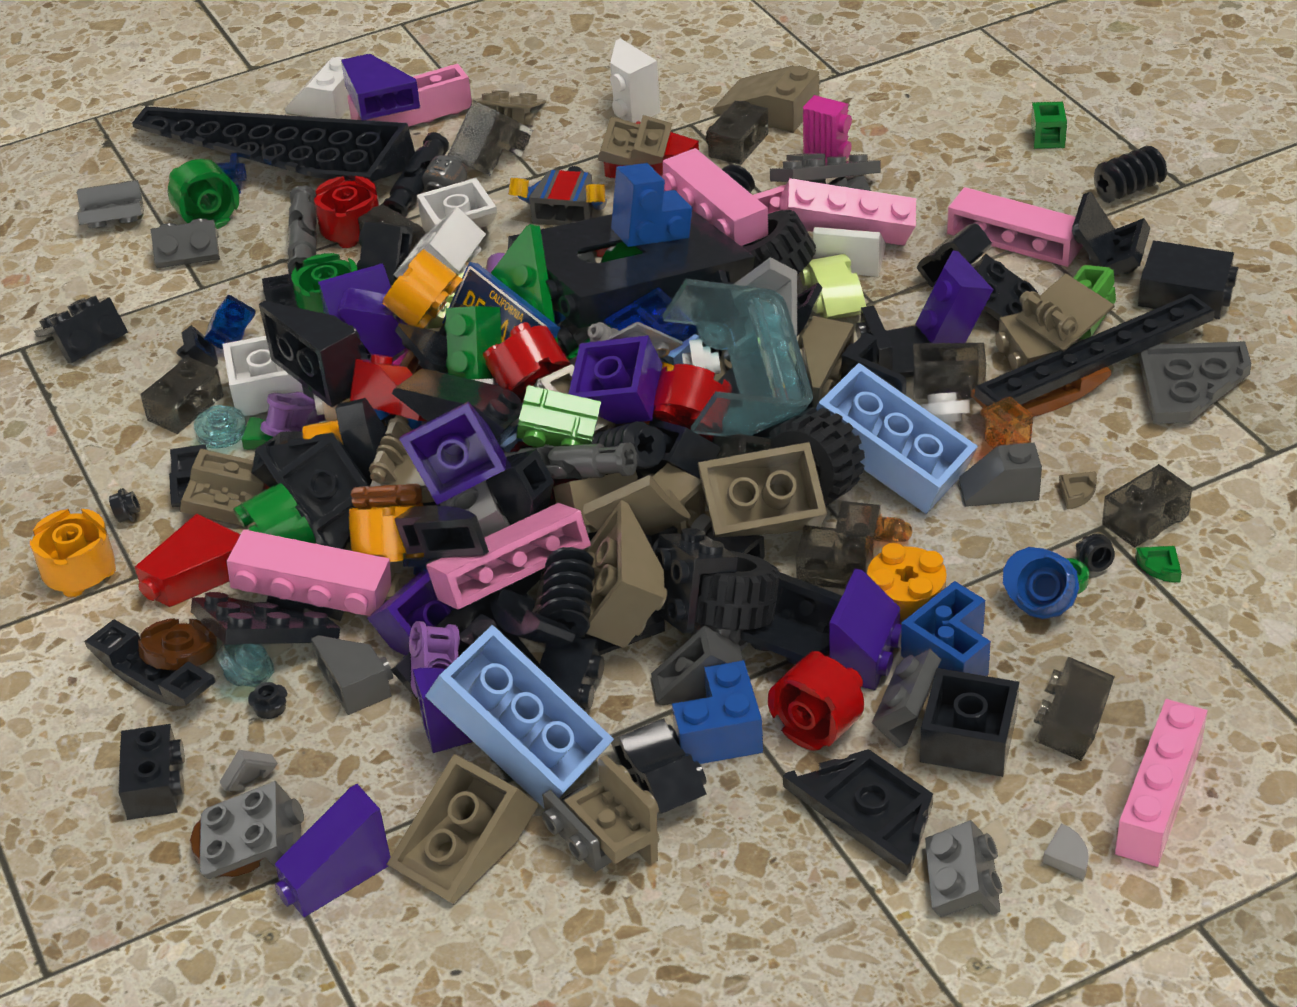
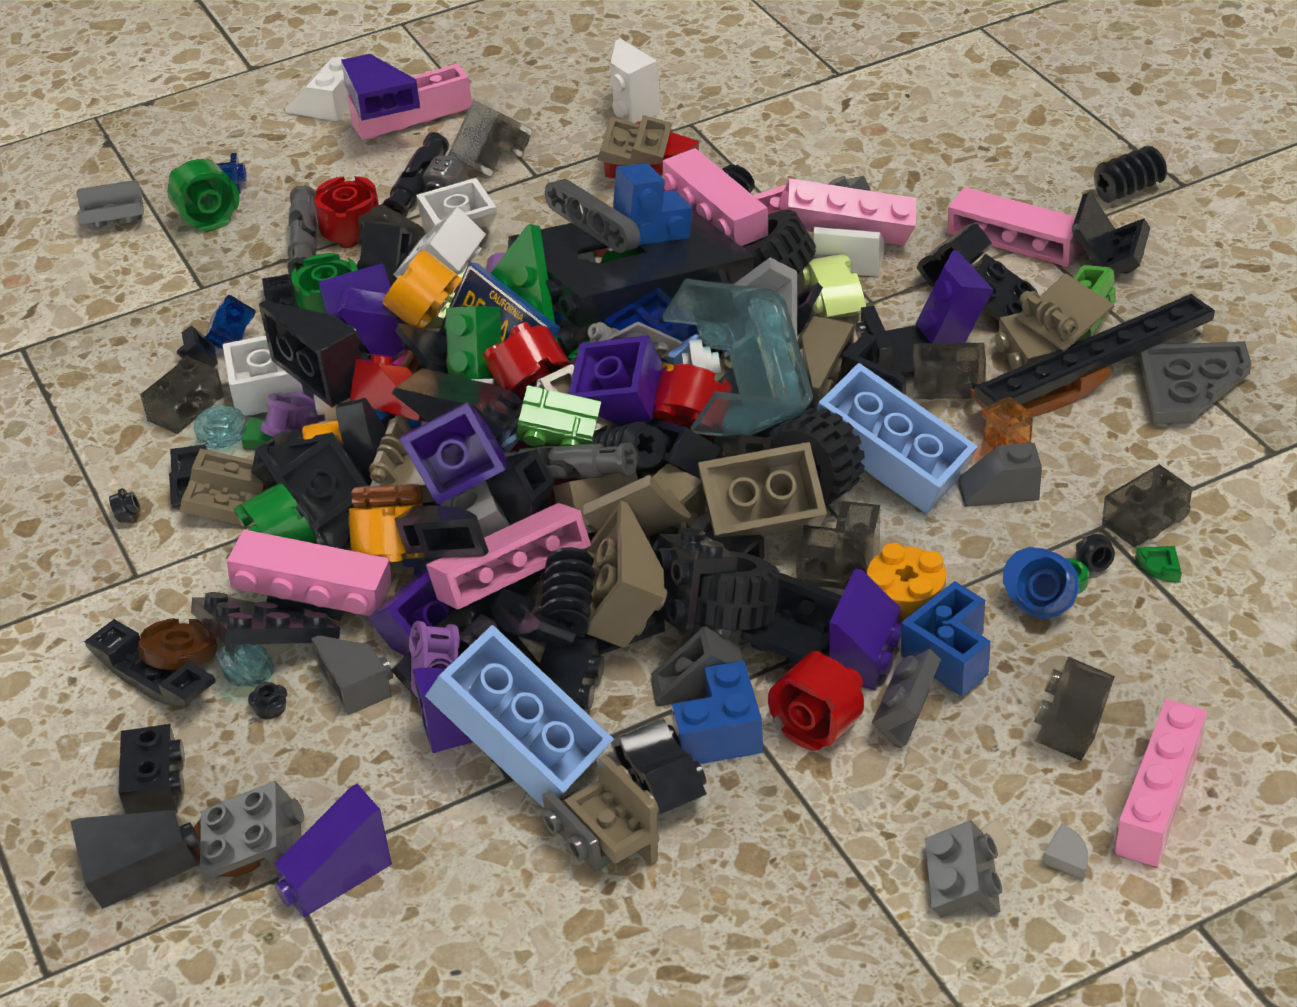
(72, 551): light orange brick -> none
(84, 328): black bracket -> none
(132, 852): none -> black slope
(185, 243): dark grey bracket -> none
(187, 562): red slope -> none
(245, 768): light grey tile -> none
(294, 143): black wedge -> none
(462, 829): dark tan slope -> none
(512, 106): dark tan hinge -> none
(560, 196): torso -> none
(590, 221): none -> dark grey beam
(737, 132): clear smoke brick -> none
(779, 90): dark tan slope -> none
(813, 168): dark grey plate -> none
(826, 127): dark pink brick -> none
(869, 803): black wing -> none
(894, 529): clear orange arm -> none
(947, 407): white plate -> none
(969, 722): black brick -> none
(1048, 124): green brick -> none
(1077, 488): dark tan tile -> none
(1184, 270): black brick -> none

